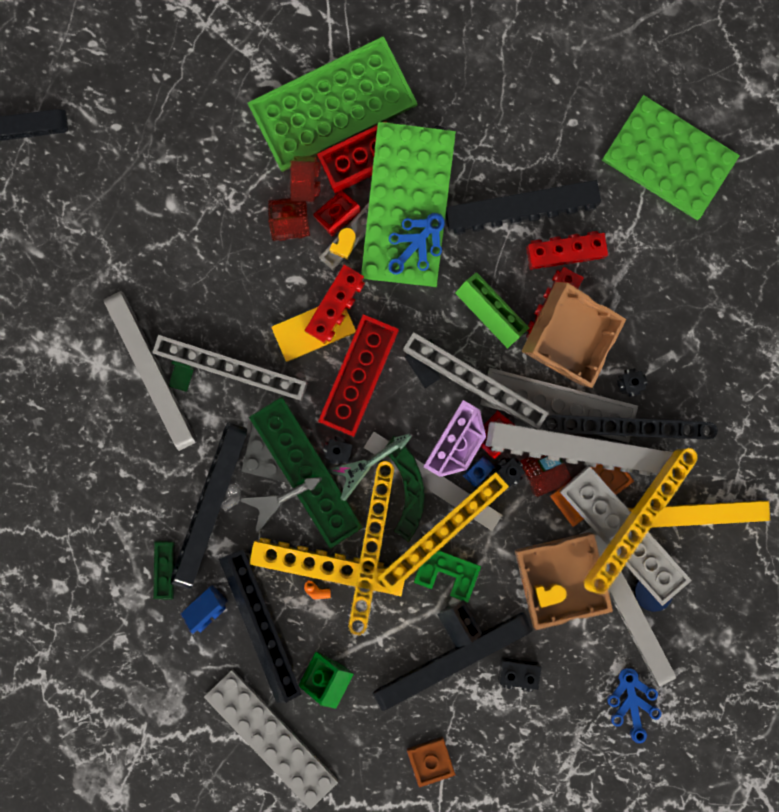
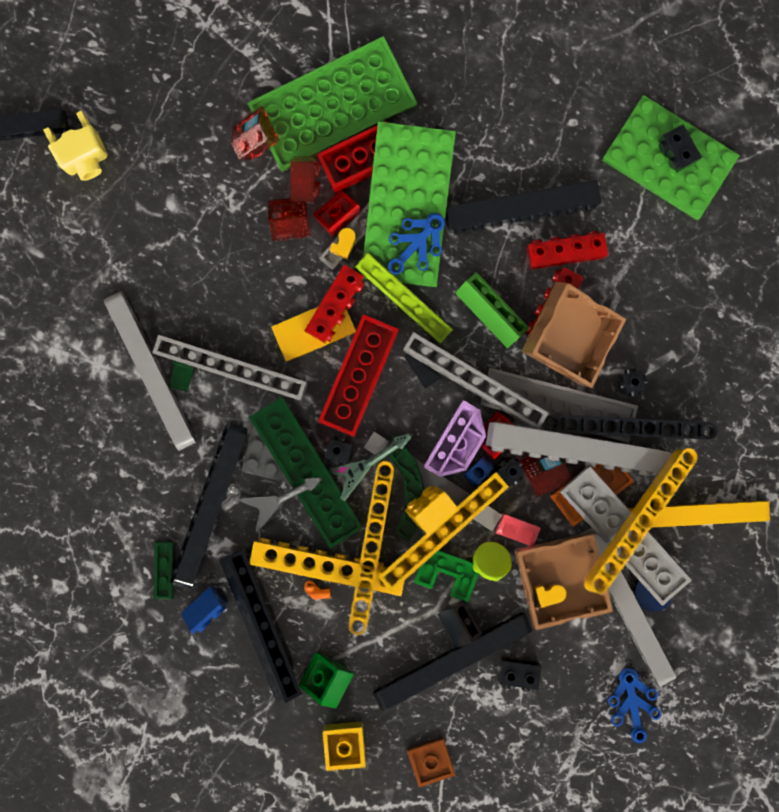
(78, 149): none -> light yellow piece
(253, 135): none -> clear red slope
(271, 739): light grey plate -> none
(344, 746): none -> yellow brick
(403, 298): none -> lime tile
(431, 509): none -> yellow brick
(492, 561): none -> lime tile
(517, 530): none -> coral hinge
(679, 148): none -> black brick

